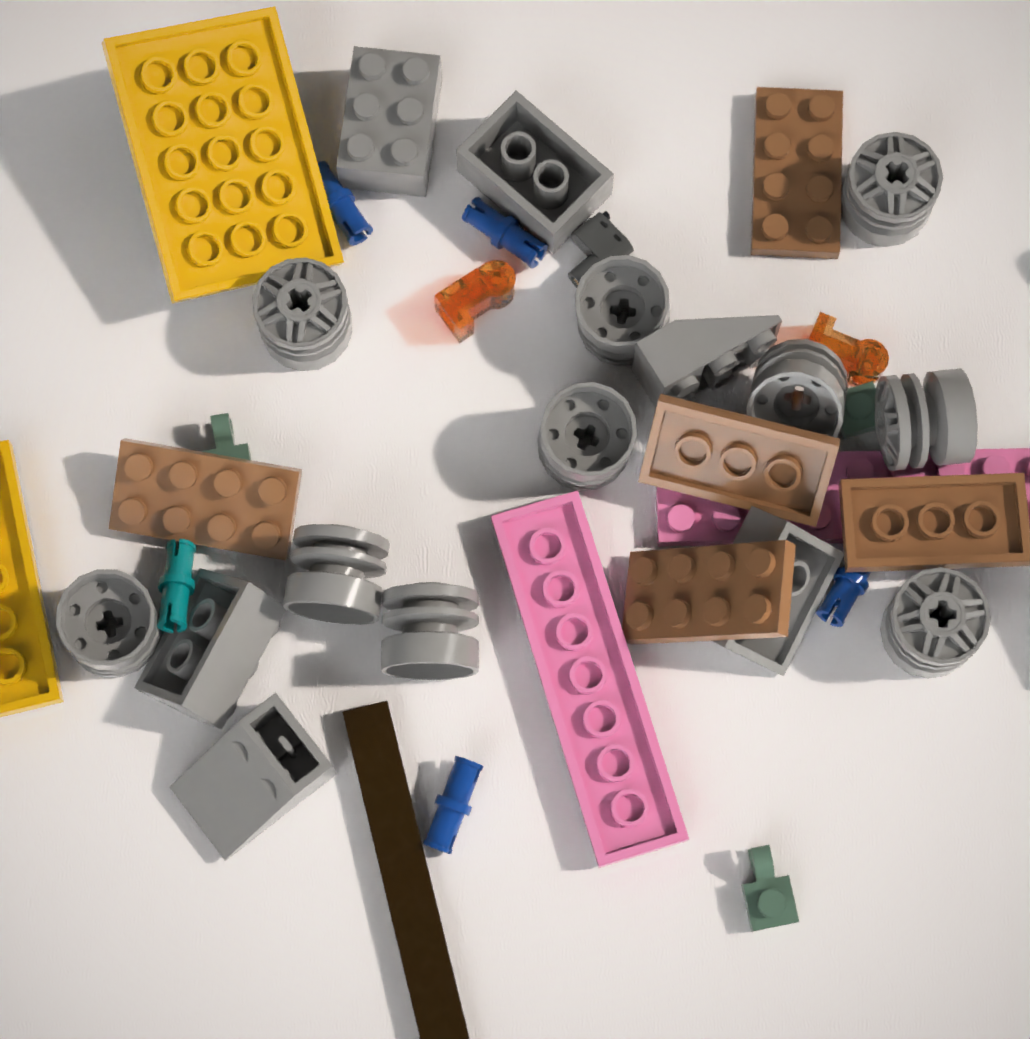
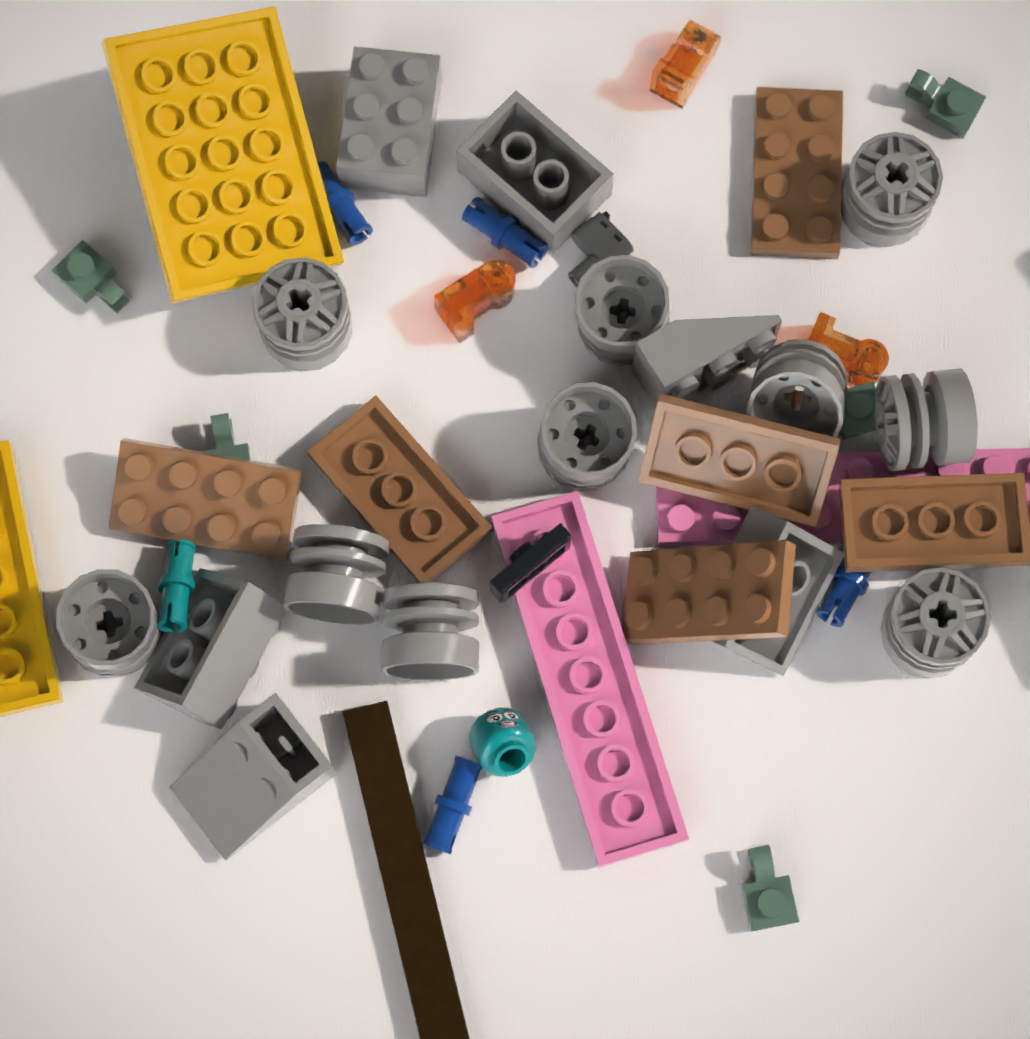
(90, 275): none -> sand green plate
(399, 491): none -> medium nougat plate
(502, 742): none -> teal head
(529, 562): none -> black plate
(684, 63): none -> clear orange leg
(951, 106): none -> sand green plate

